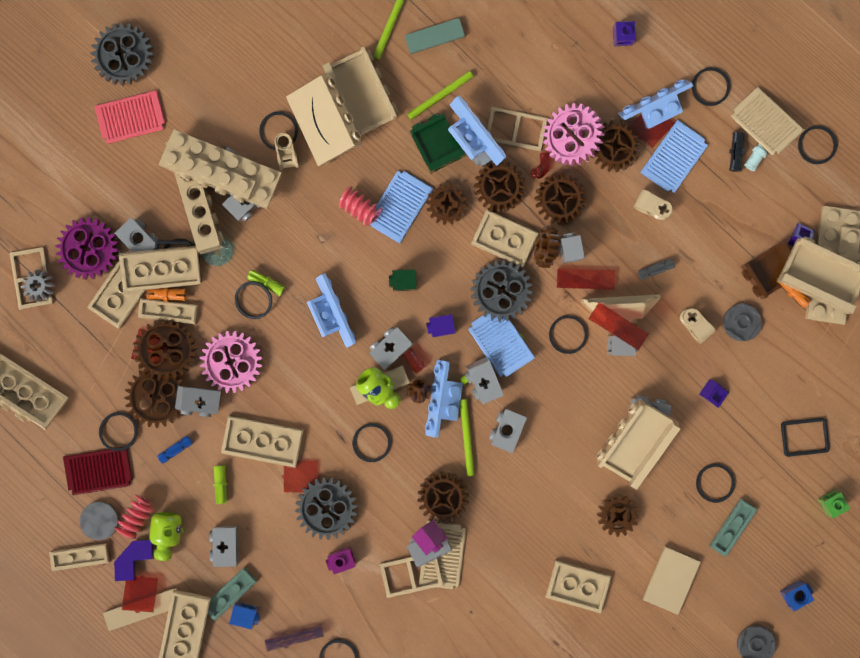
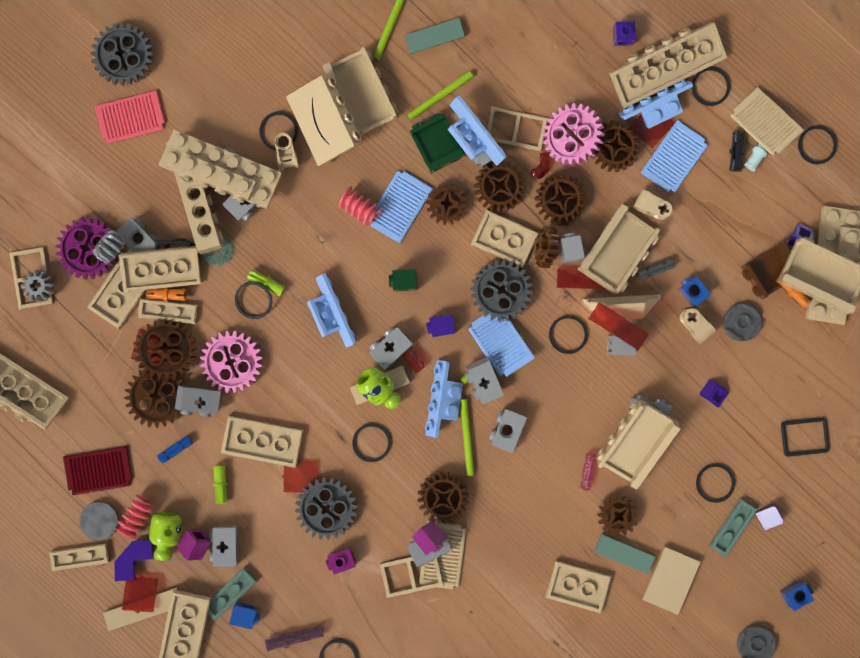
(109, 246): none -> light grey gear
(135, 431): black piece -> none
(194, 545): none -> magenta brick
(418, 391): reddish brown gear -> none
(588, 471): none -> clear pink axle
(619, 250): none -> tan panel
(624, 554): none -> sand green tile
(667, 63): none -> tan plate
(702, 294): none -> blue brick
(769, 517): none -> slope
(834, 504): bright green brick -> none

